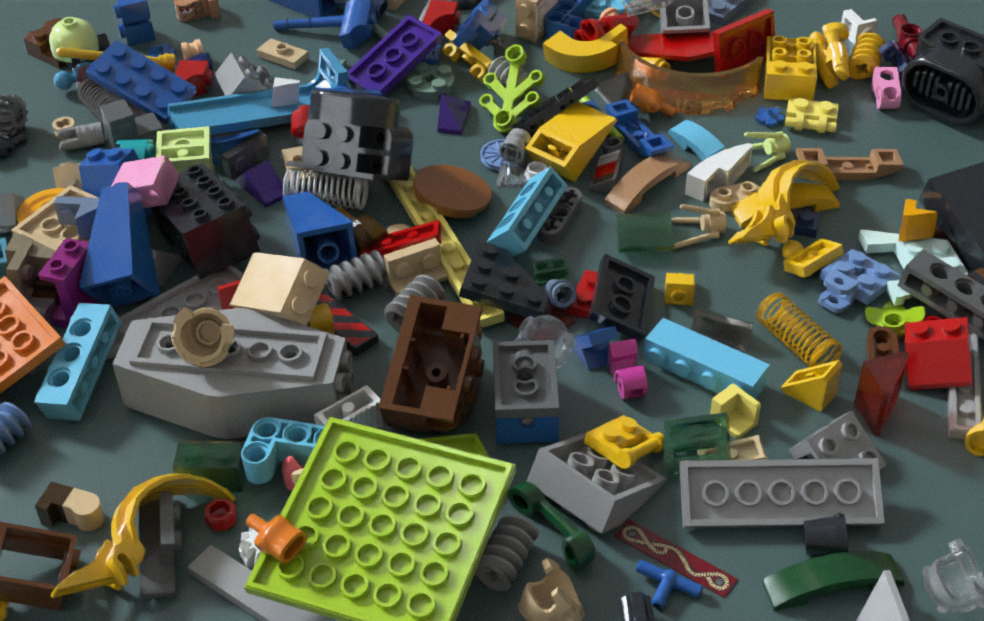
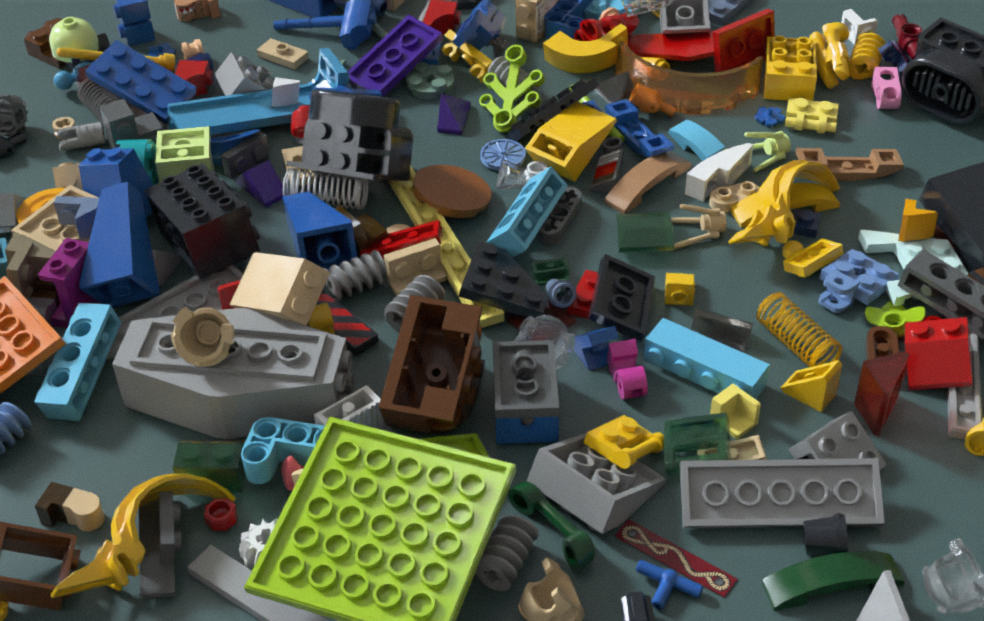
(143, 175): bright pink piece -> none
(277, 537): orange piece -> none
(514, 146): light grey wheel -> none

